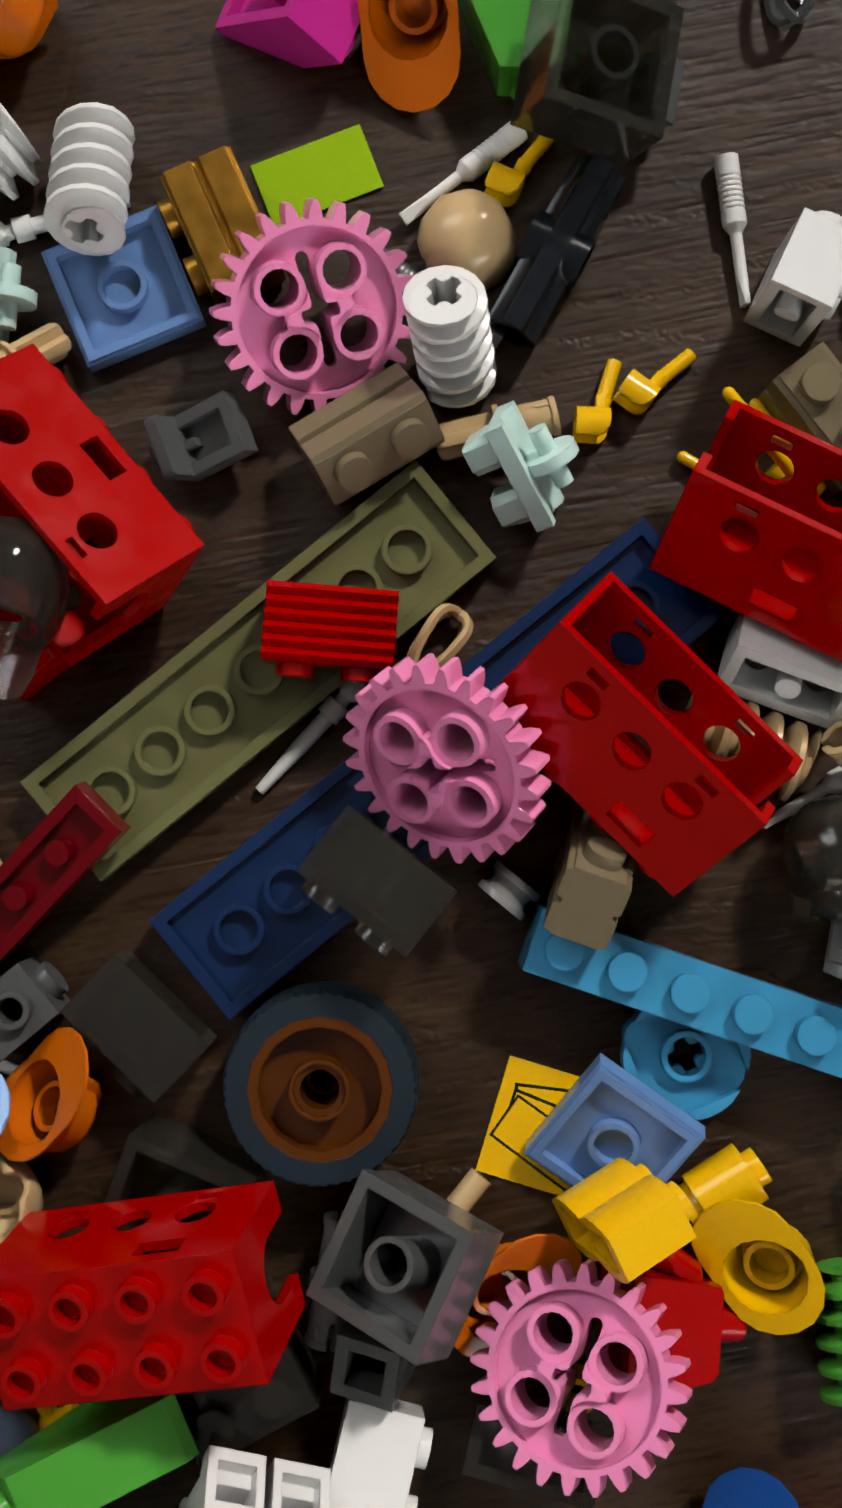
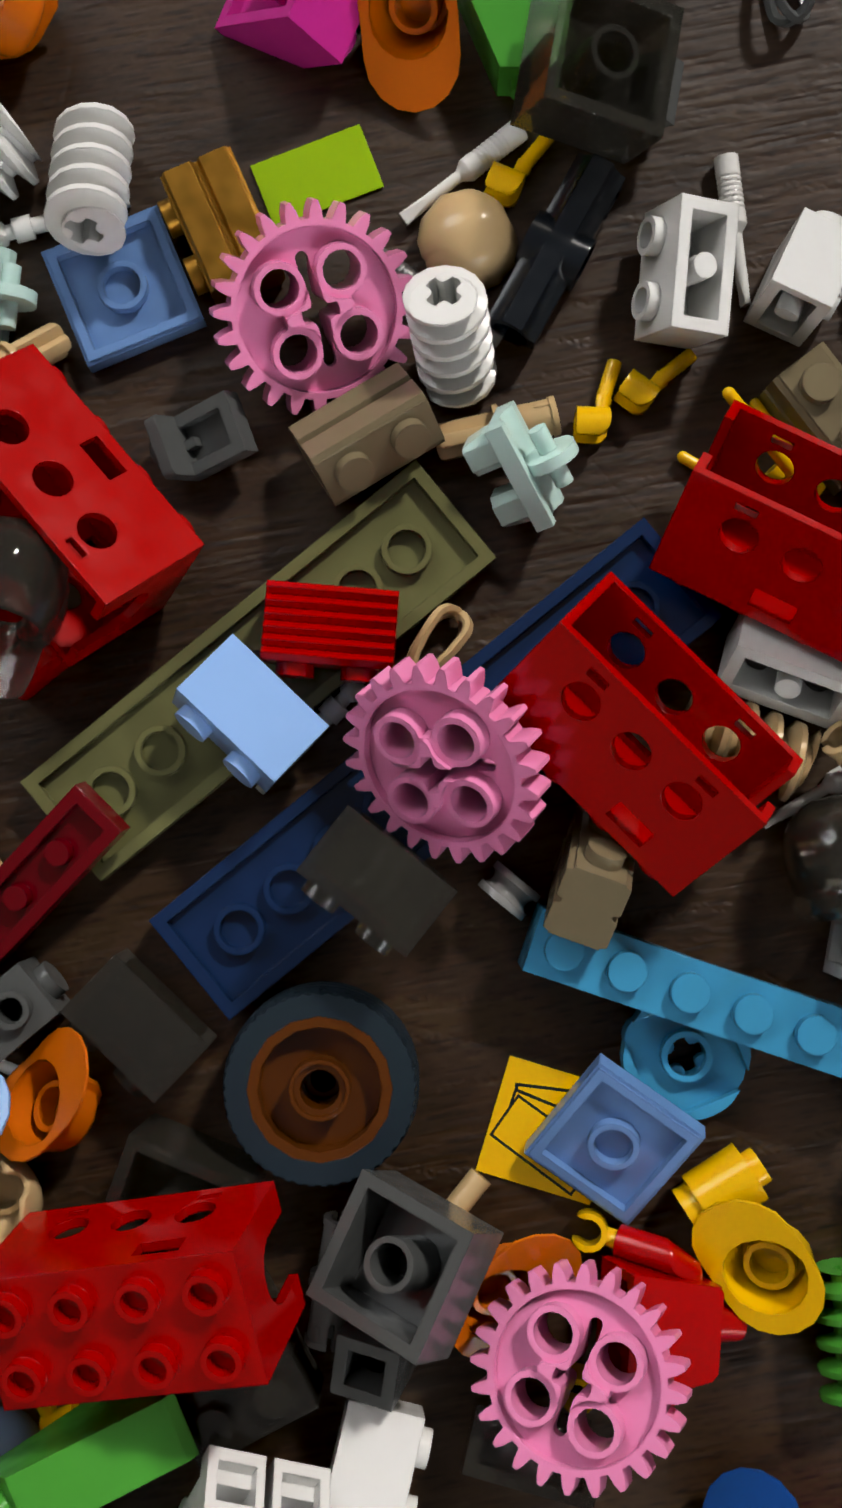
(247, 714): none -> light blue brick
(626, 1218): yellow brick -> none
(685, 271): none -> white brick

